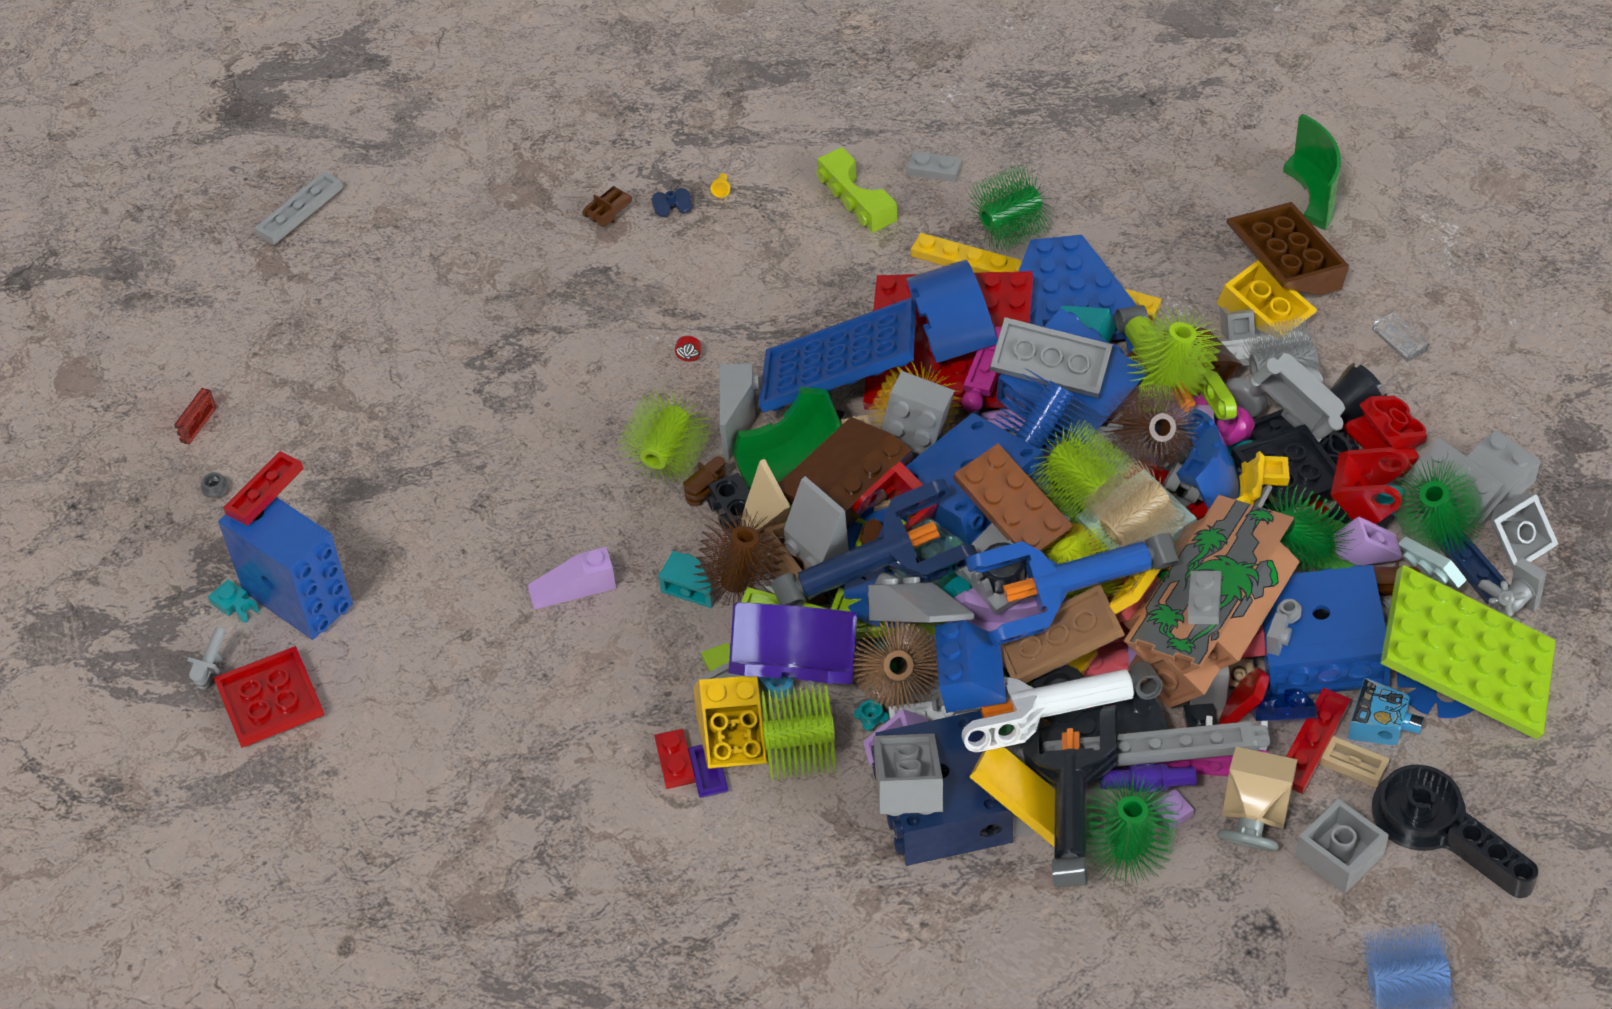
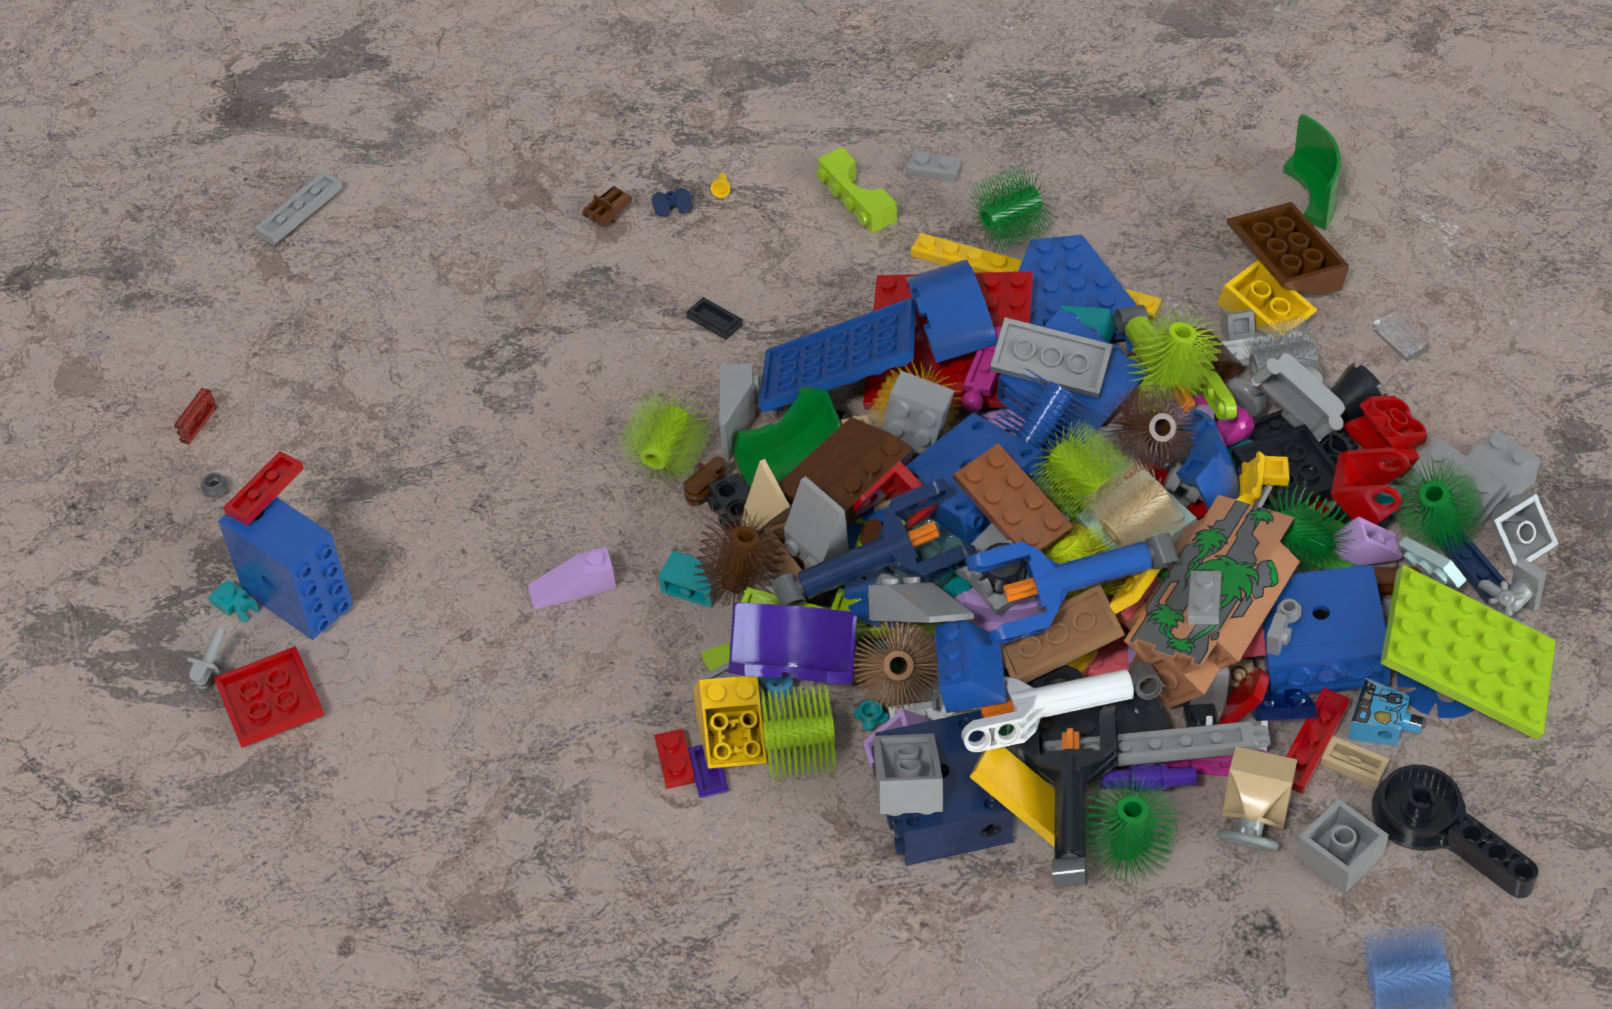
(688, 348): tile -> none
(714, 318): none -> black tile
(1183, 808): lavender plate -> none

